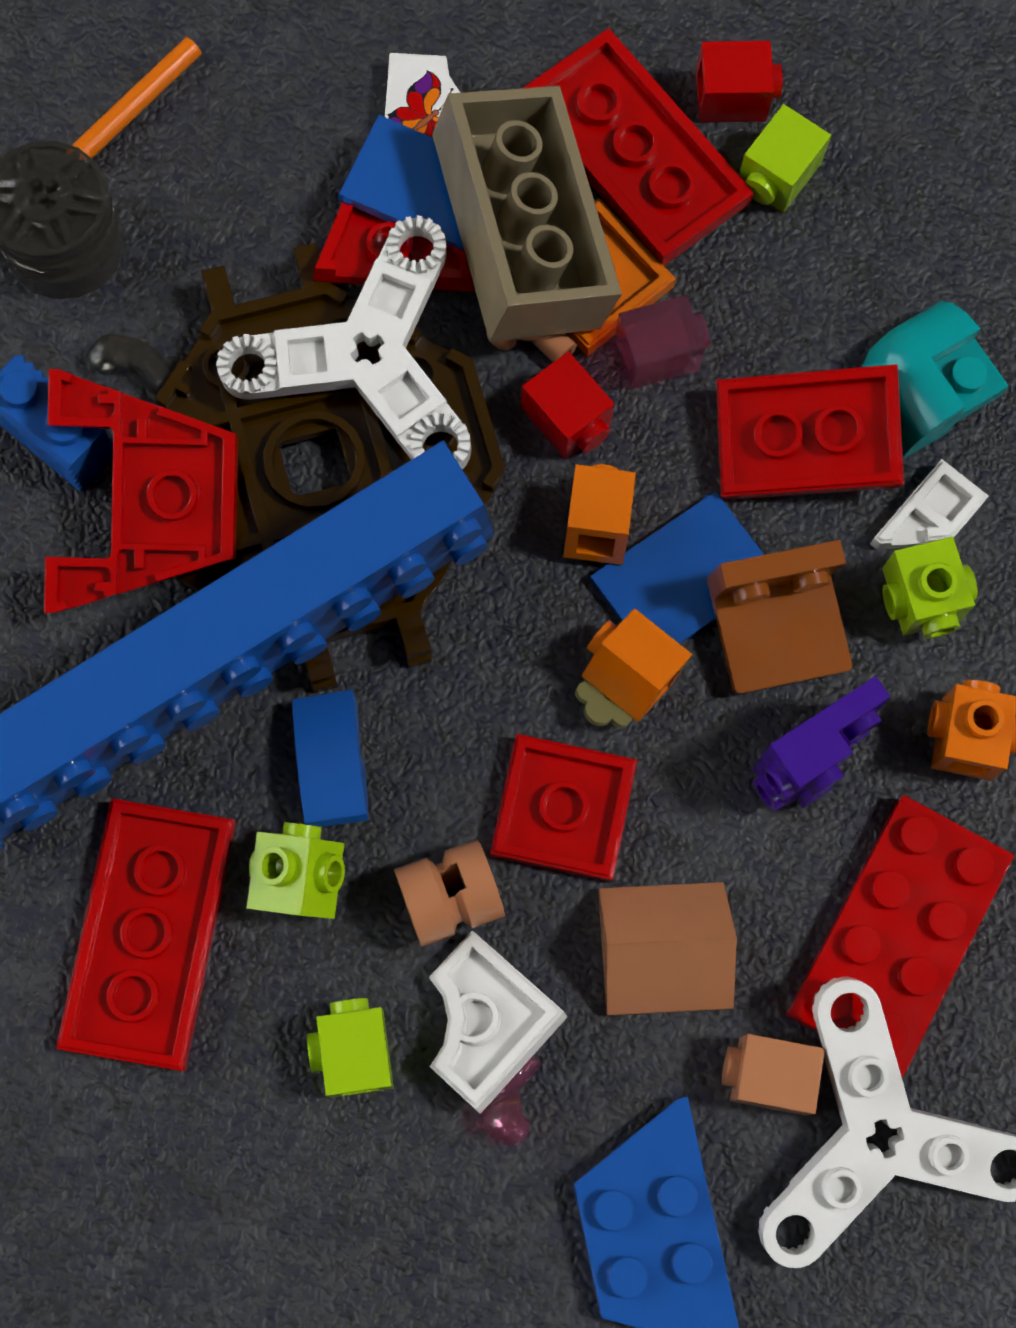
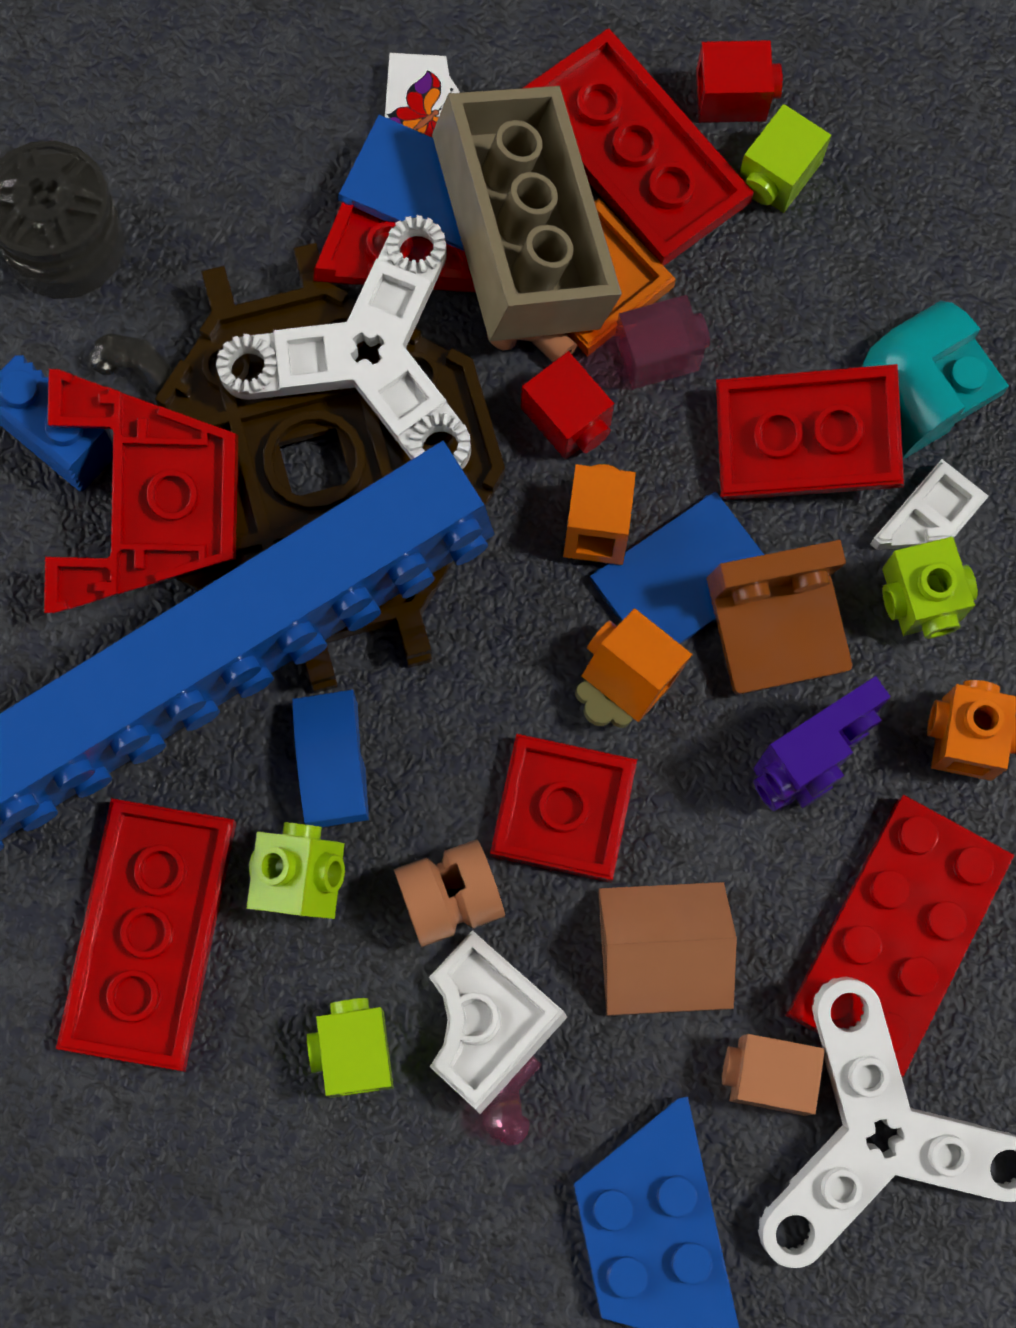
(138, 97): orange bar -> none

